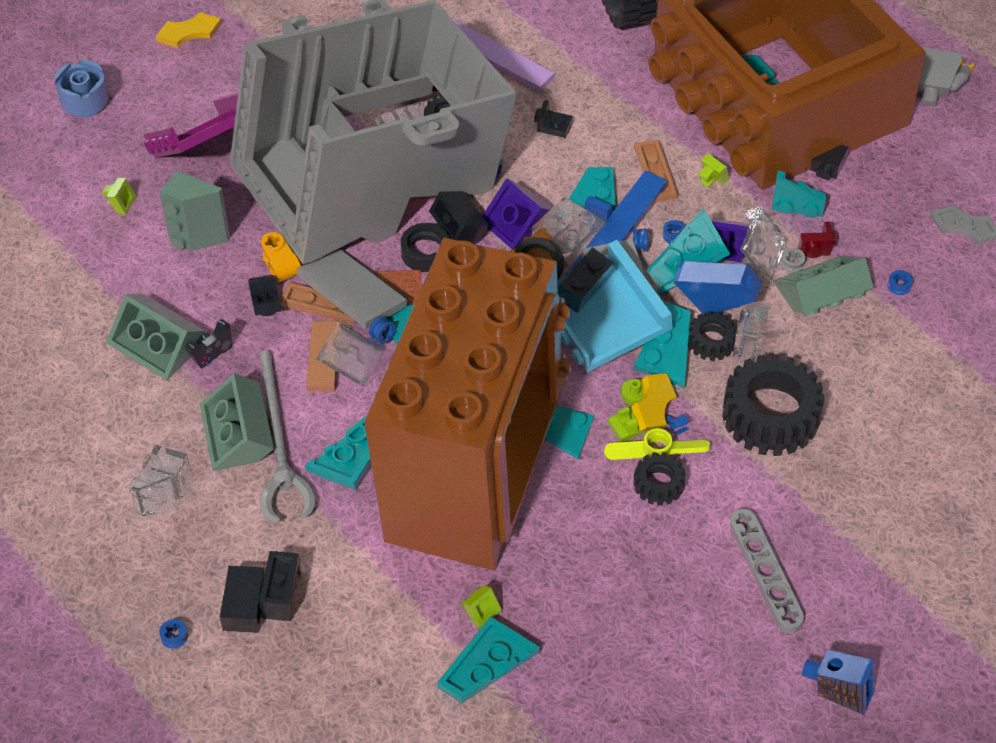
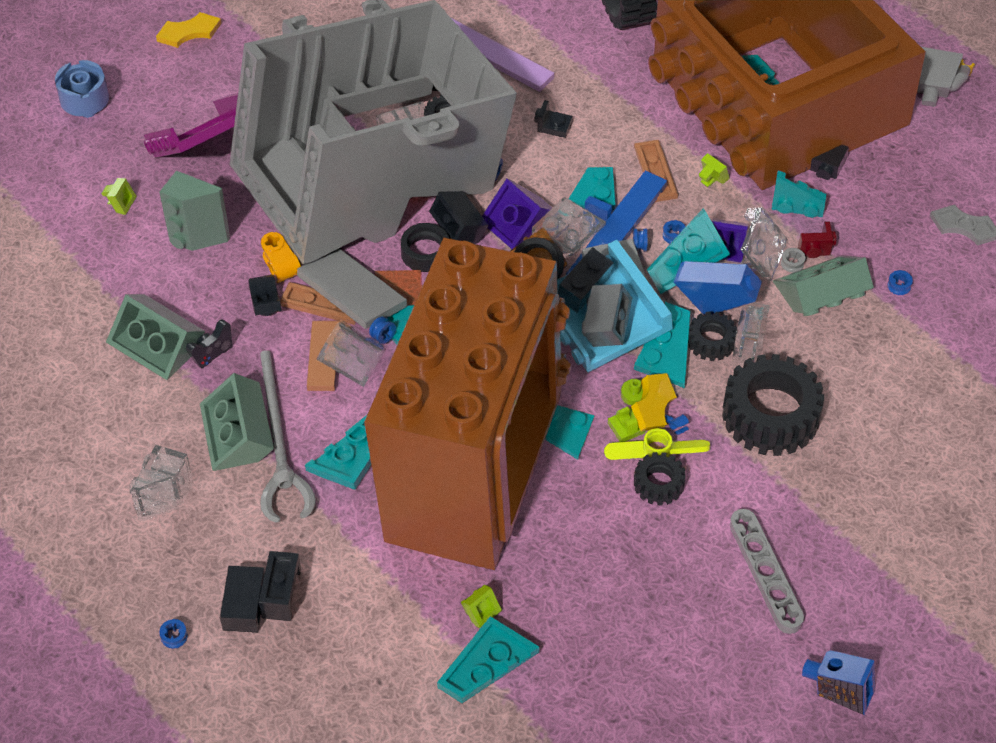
(607, 315): none -> dark grey brick

